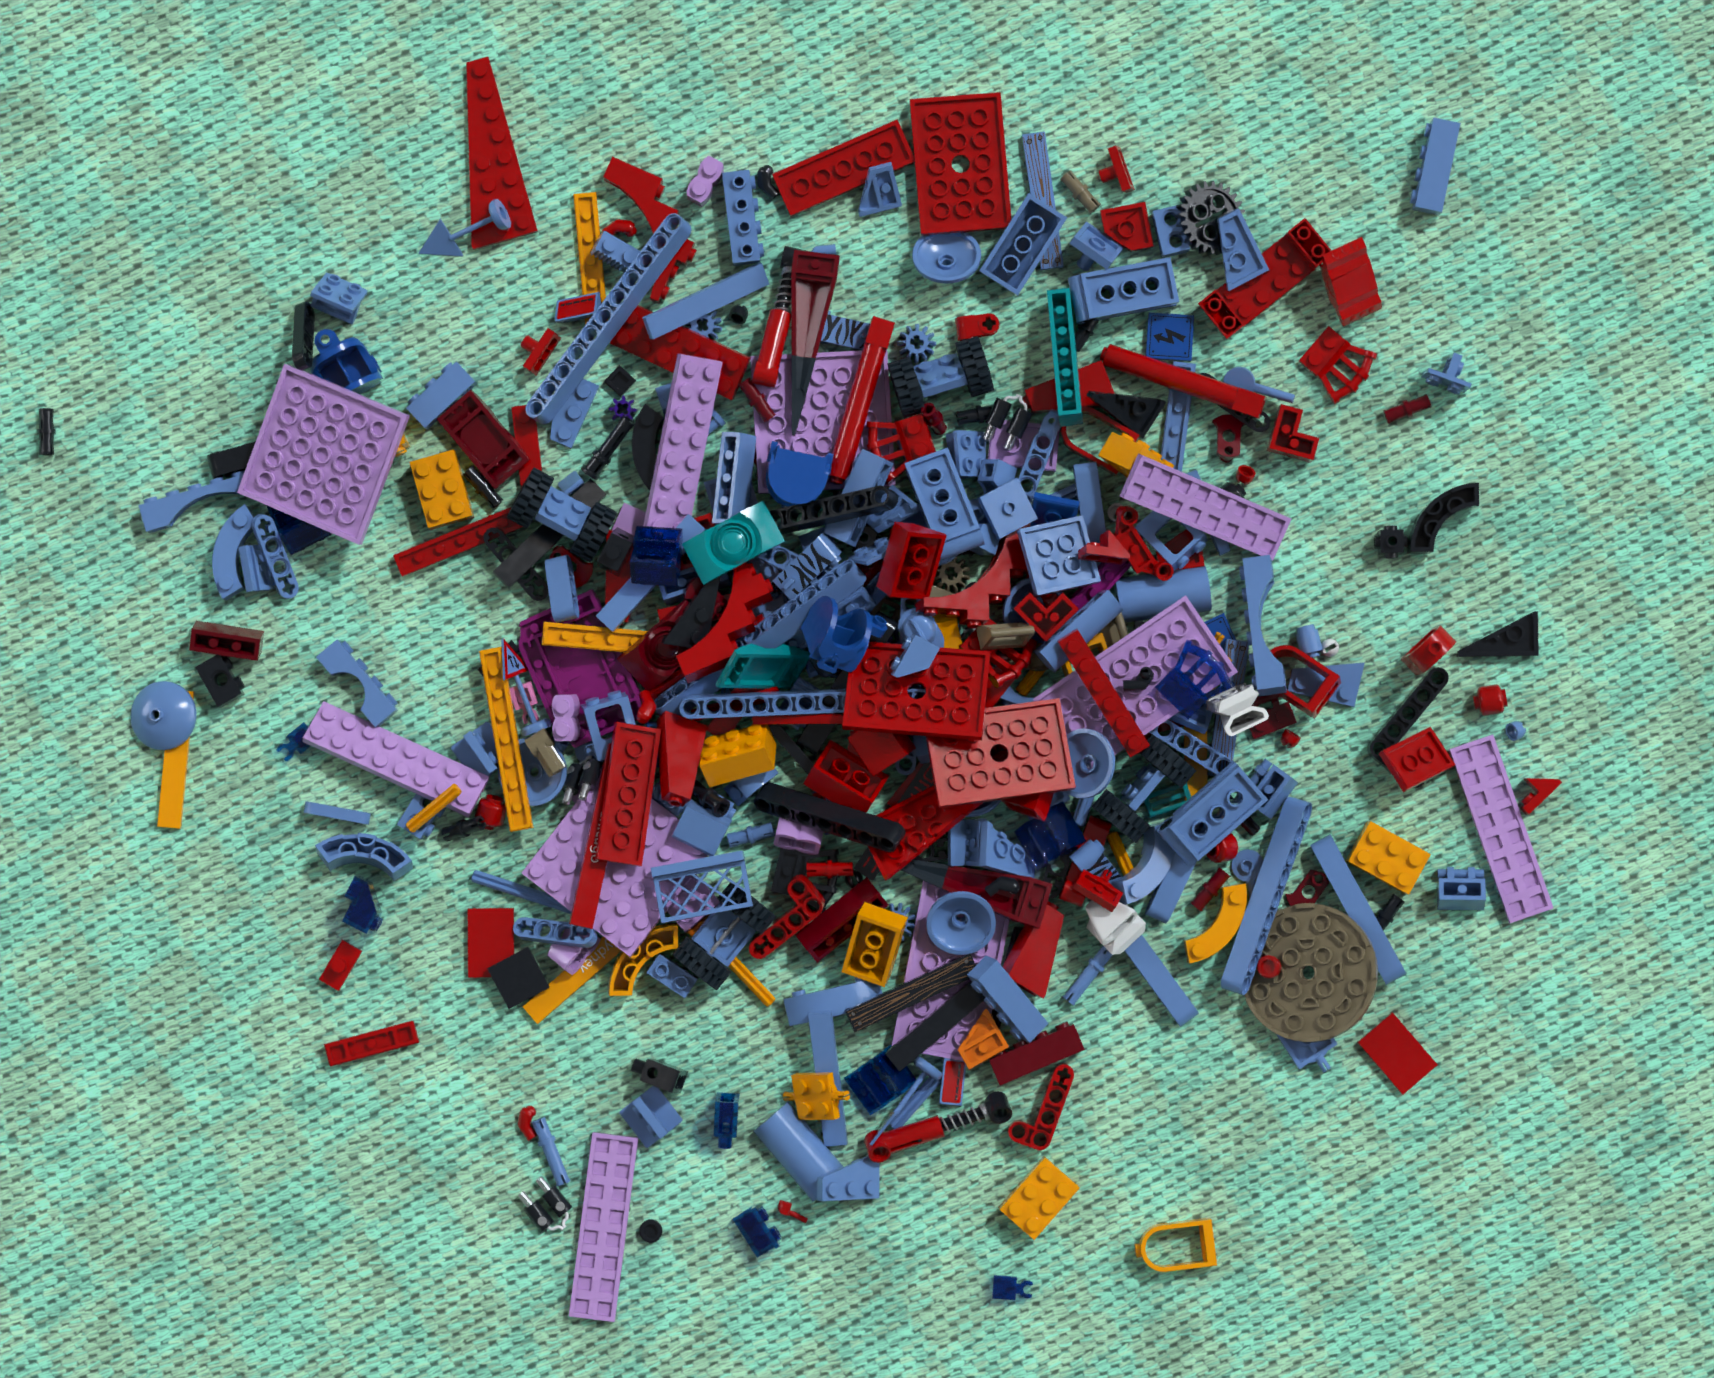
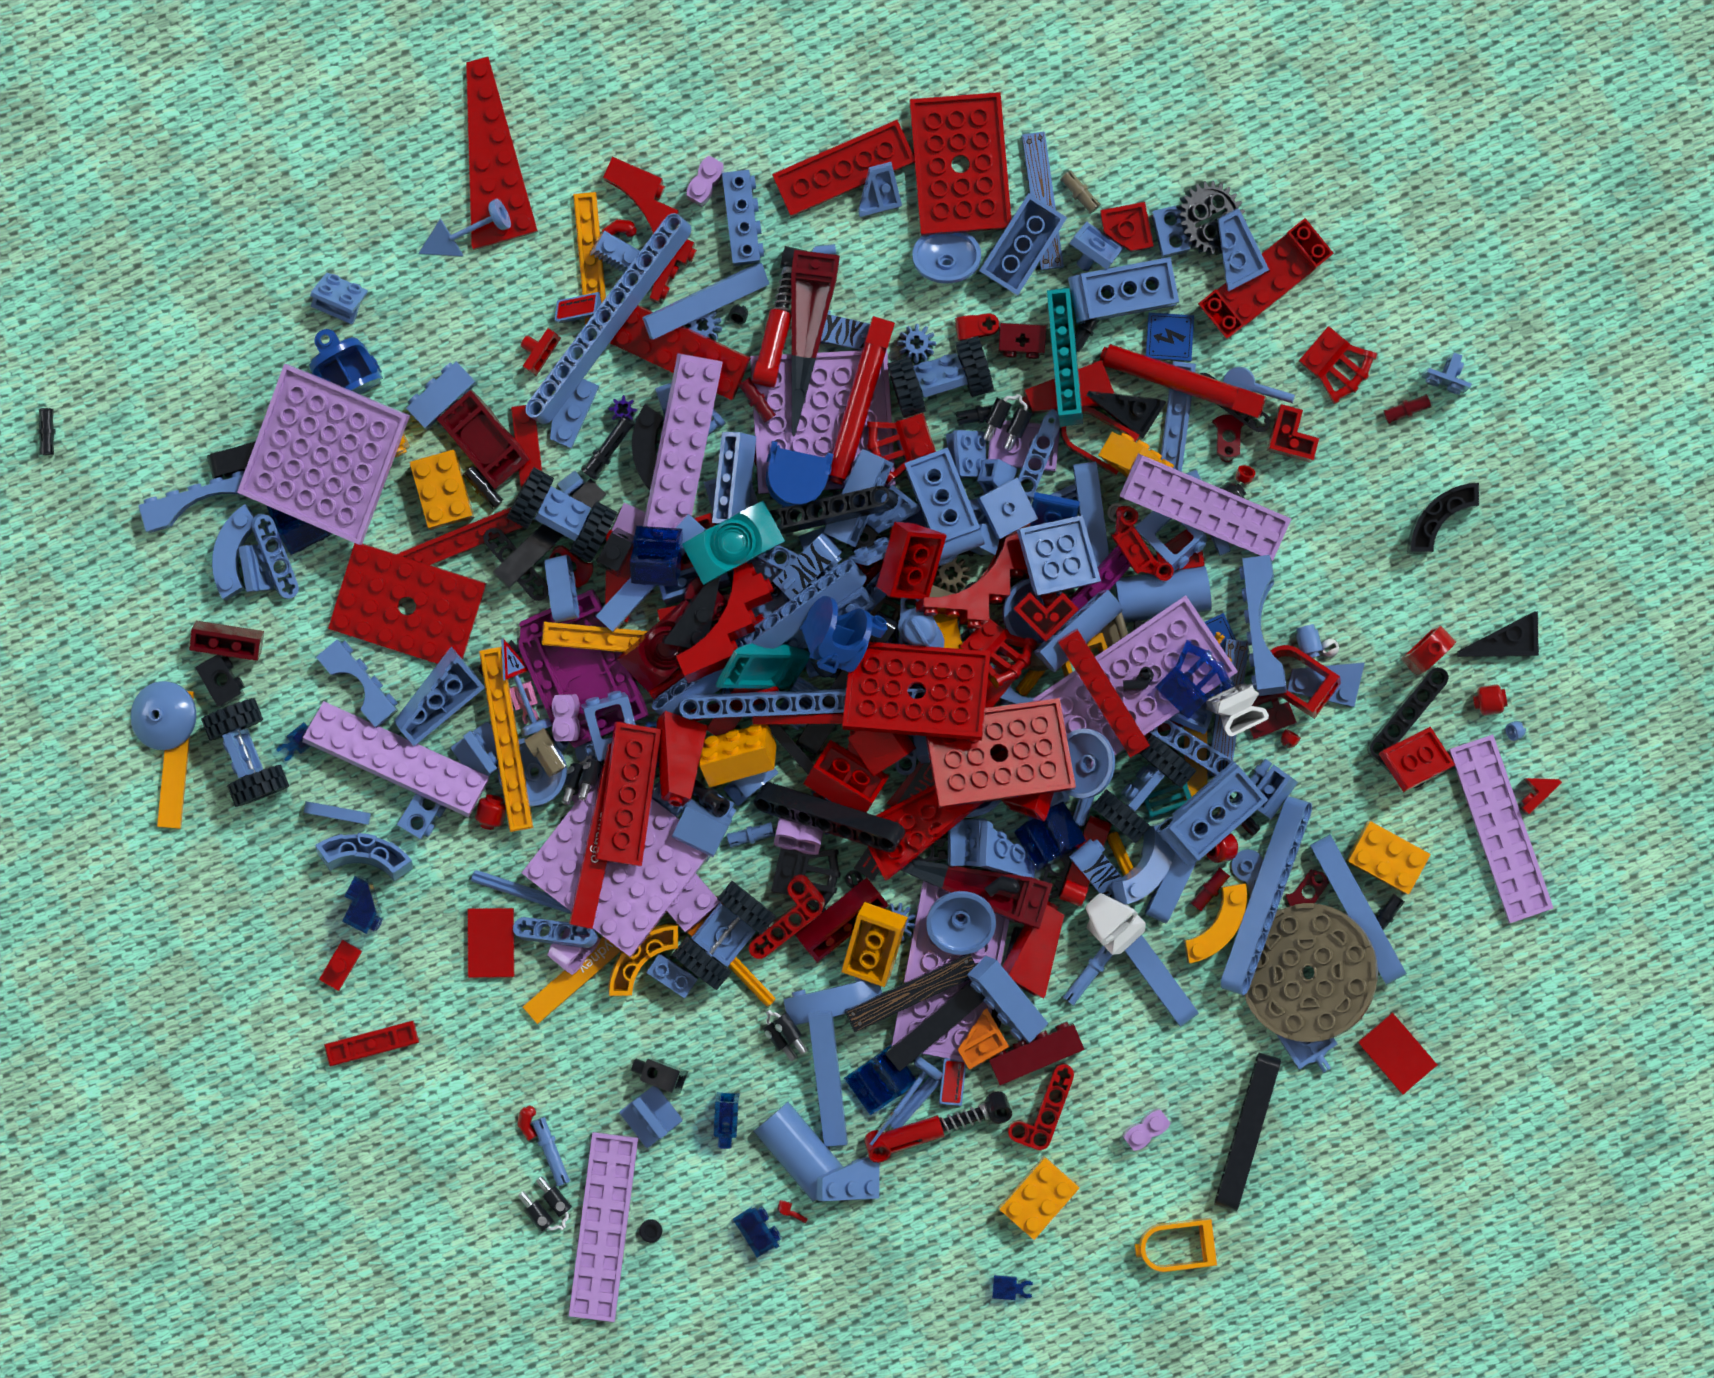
(254, 781): none -> black plate
(303, 336): black beam -> none
(371, 597): none -> red plate
(433, 808): light orange axle -> none
(439, 697): none -> medium blue wedge
(463, 828): black pin -> none
(518, 977): black tile -> none
(620, 381): black tile -> none
(647, 708): red arm -> none
(700, 866): medium blue fence -> none
(764, 181): black arm -> none
(782, 1033): none -> black piece
(816, 1096): light orange plate -> none
(829, 869): red pin -> none
(917, 656): medium blue slope -> none
(934, 419): dark red pin -> none
(1004, 635): dark tan tile -> none
(1033, 333): none -> dark red brick
(1098, 889): red plate -> none
(1107, 551): red slope -> none
(1117, 170): red tile -> none
(1141, 1133): none -> lavender brick
(1248, 1132): none -> black beam
(1269, 966): red tile -> none
(1350, 281): red slope -> none
(1383, 546): black brick -> none
(1435, 166): medium blue brick -> none
(1461, 889): medium blue brick -> none

